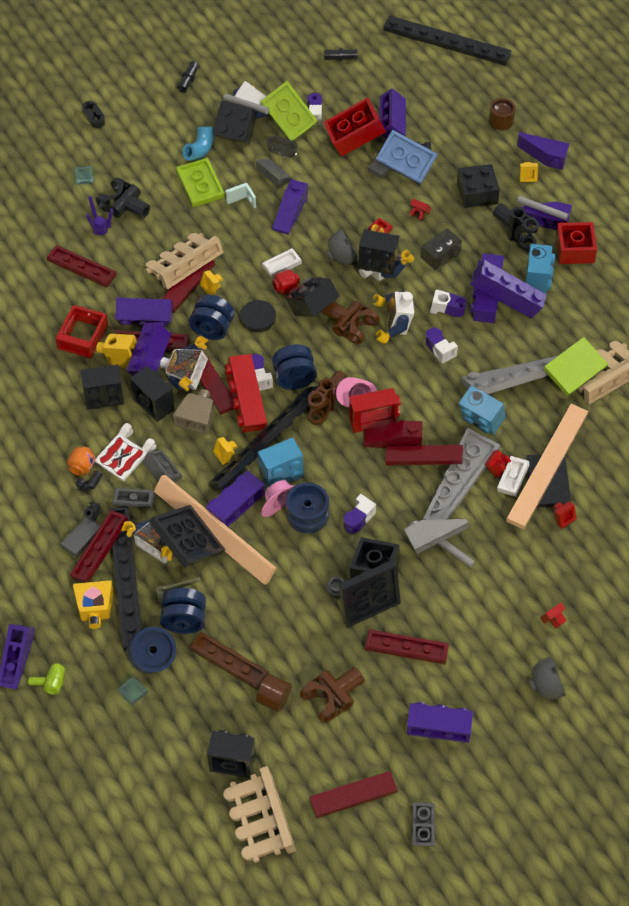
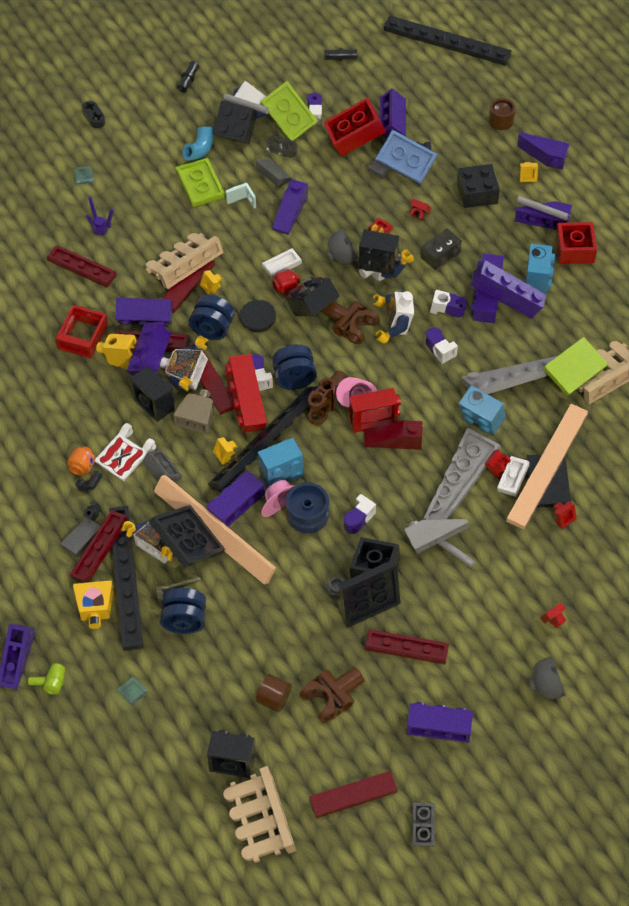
(102, 387): black brick -> none
(124, 199): black connector -> none
(133, 497): dark grey slope -> none
(163, 647): dark blue wheel -> none
(229, 660): reddish brown tile -> none
(424, 455): dark red tile -> none
(517, 223): black connector -> none

